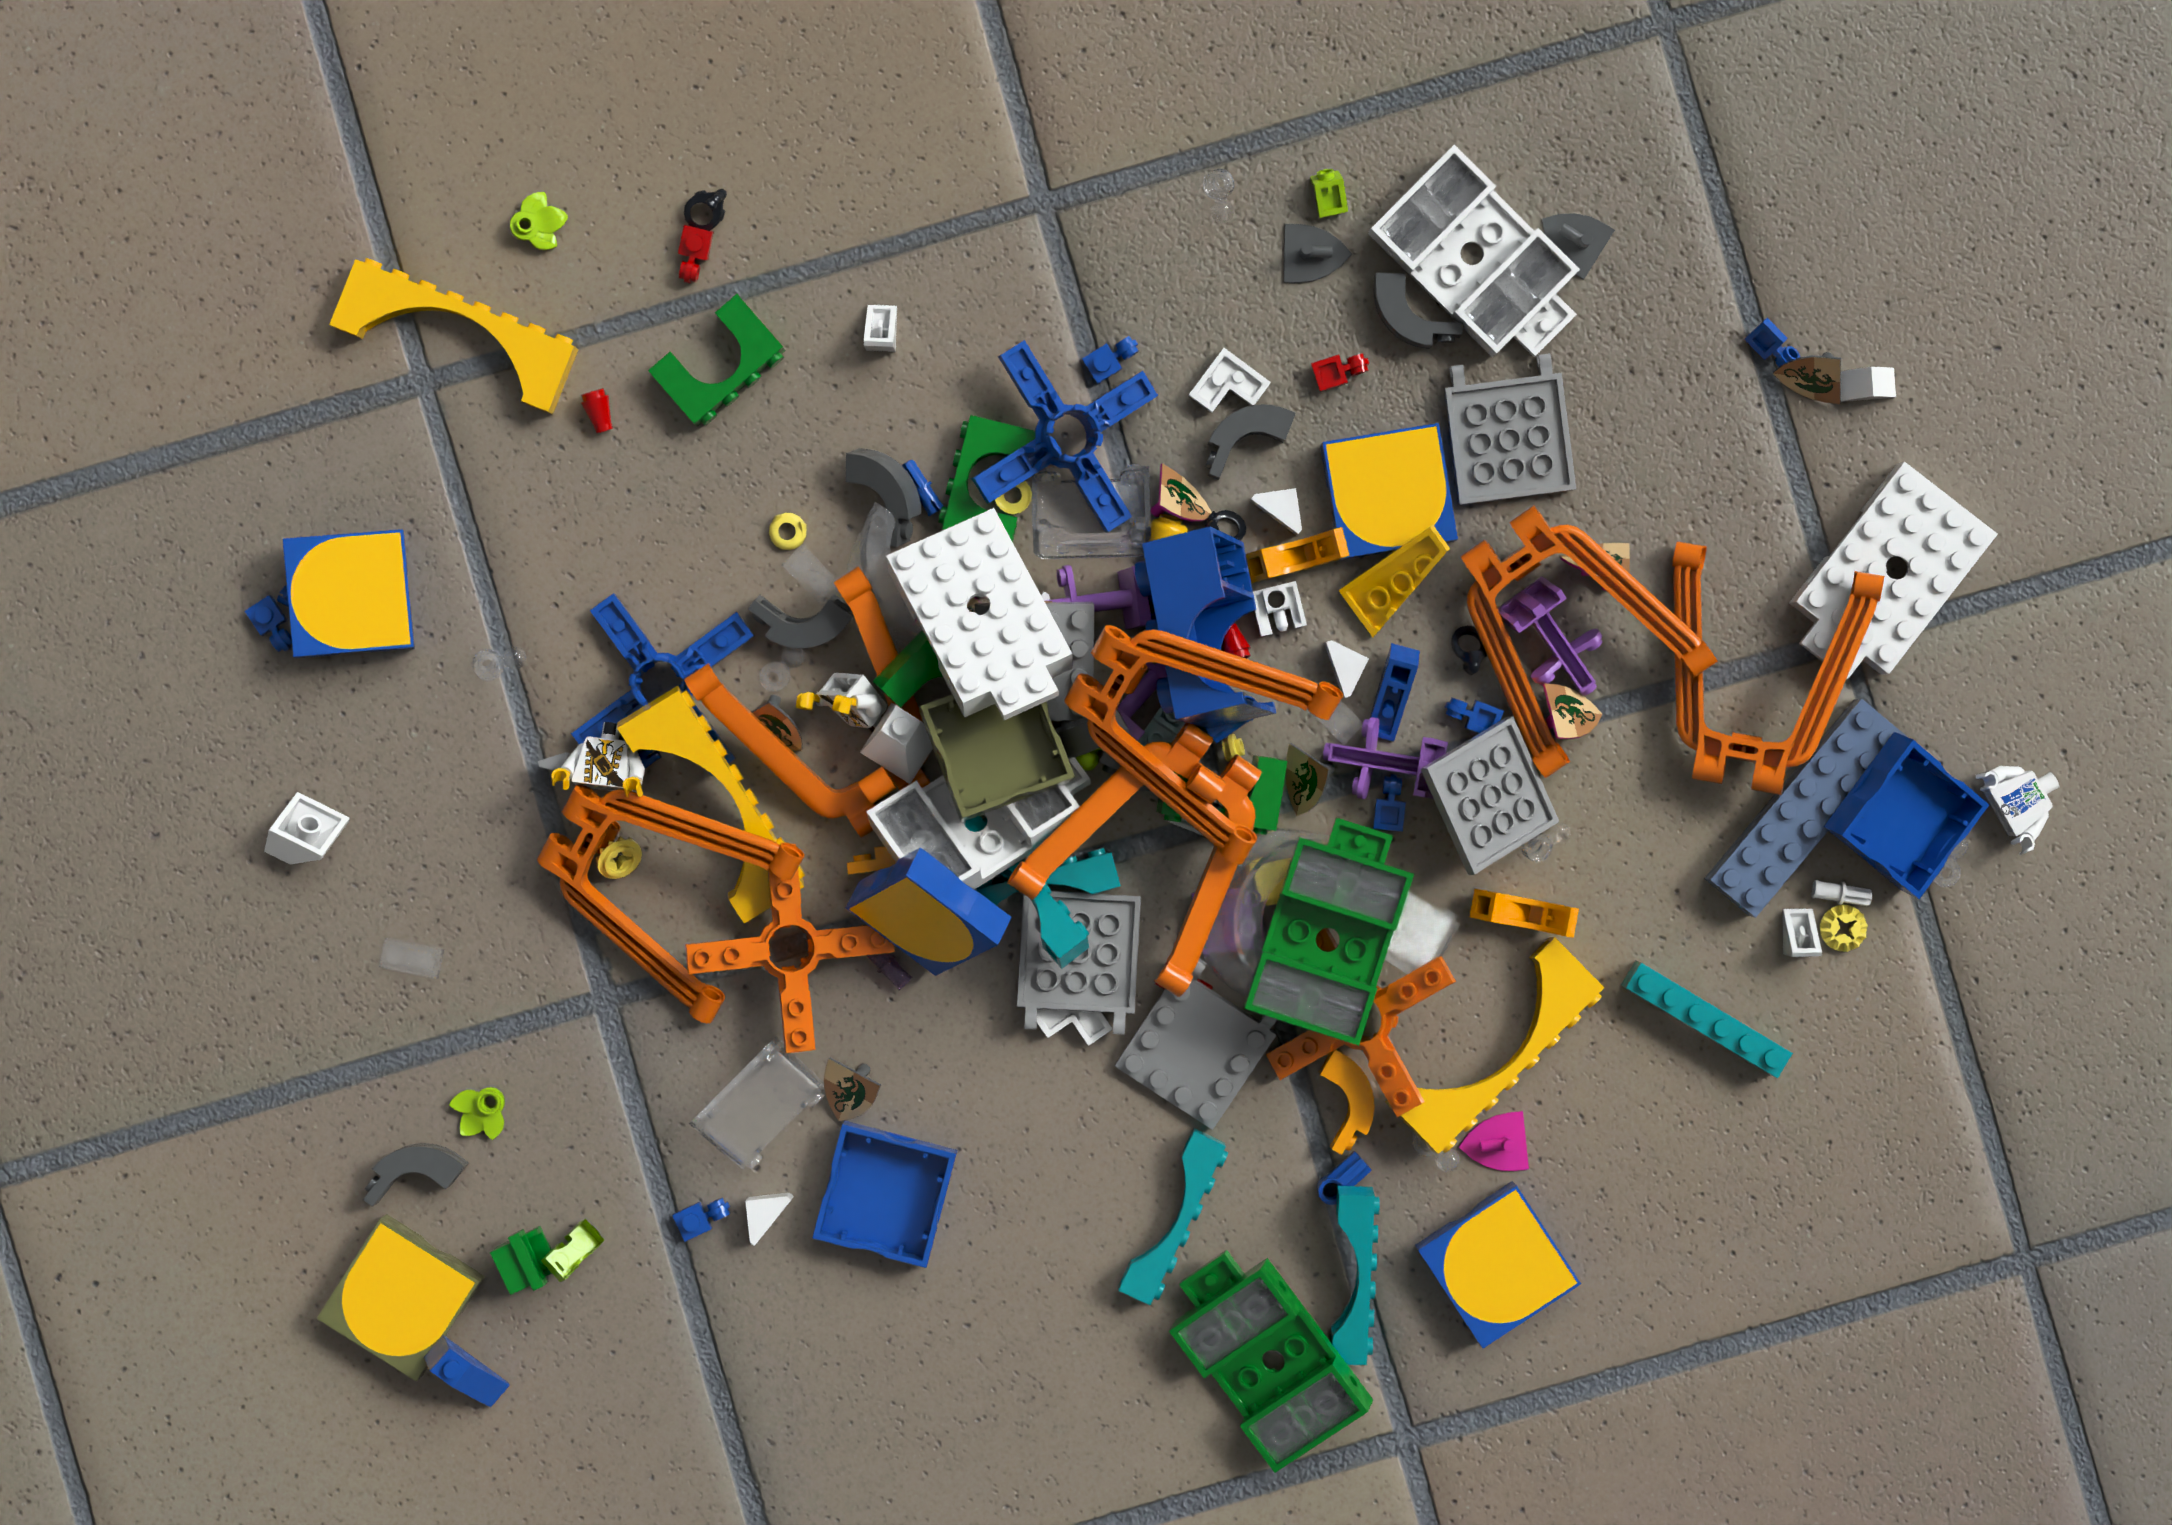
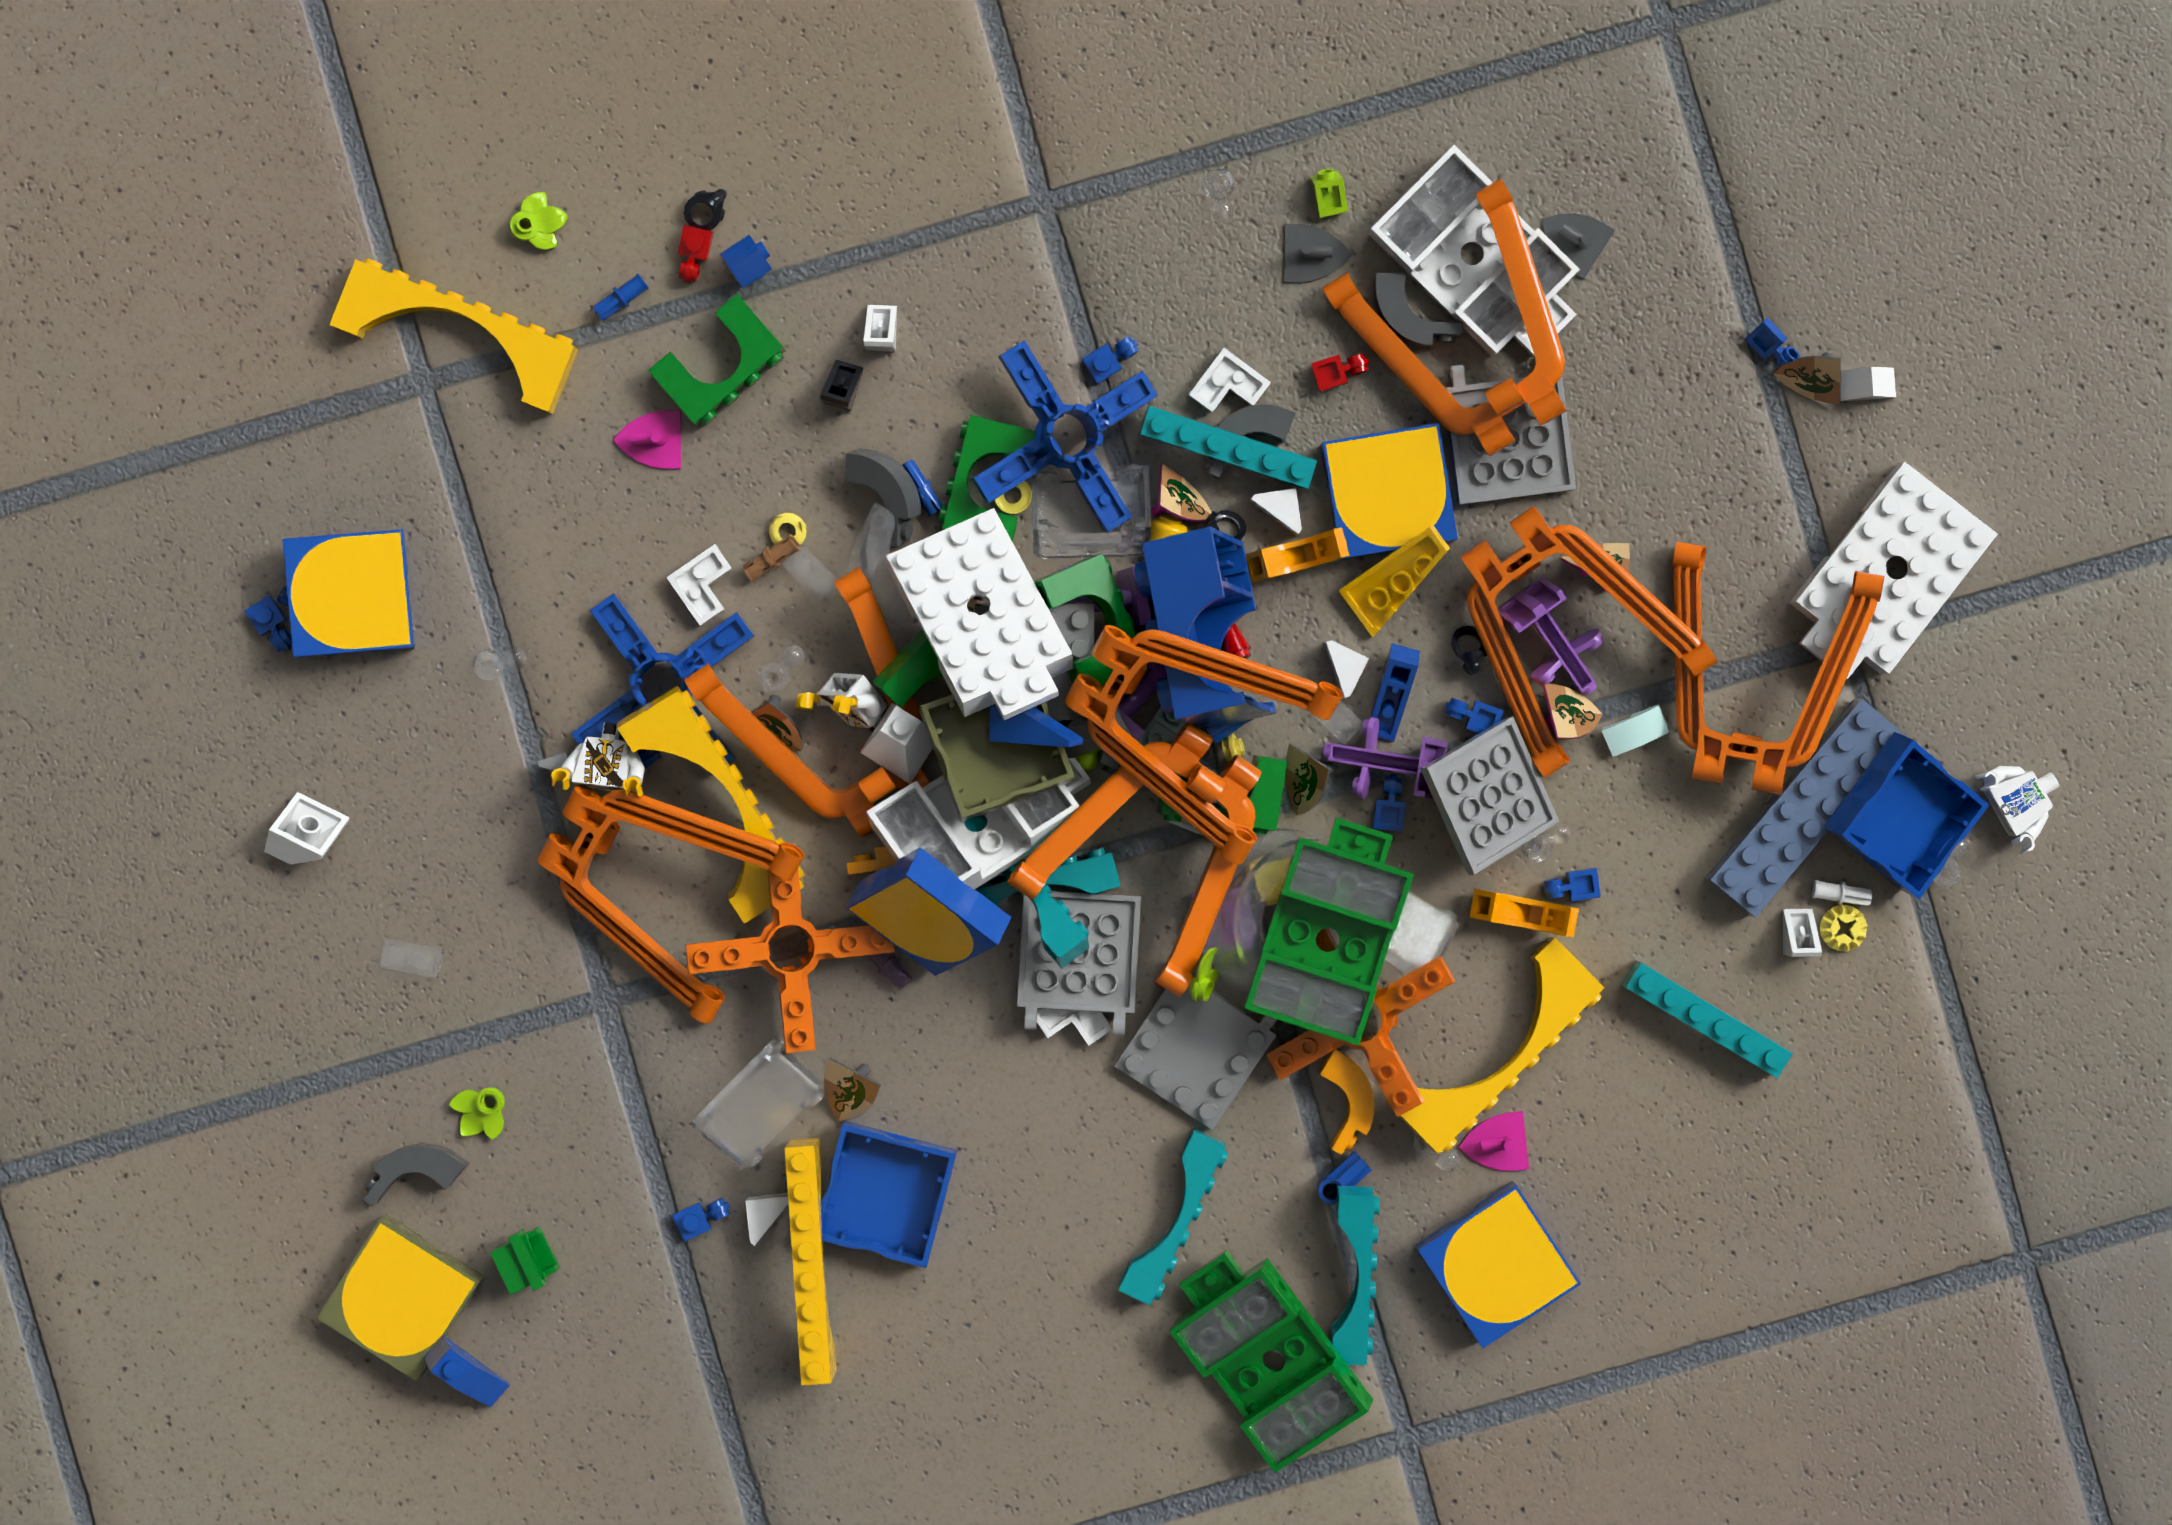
(566, 1258): lime piece -> none
(598, 409): red cone -> none
(620, 297): none -> blue axle
(625, 864): light yellow gear -> none
(653, 439): none -> dark pink shield
(693, 583): none -> white plate
(747, 260): none -> blue brick
(771, 557): none -> medium nougat pin
(802, 631): dark grey arch -> none
(812, 1313): none -> yellow arch
(842, 385): none -> black slope
(1030, 728): none -> blue slope
(1091, 580): none -> green arch
(1203, 984): none -> lime plate
(1227, 447): none -> teal arch
(1291, 601): white brick -> none
(1503, 398): none -> orange piece
(1580, 884): none -> blue plate
(1636, 730): none -> light aqua slope

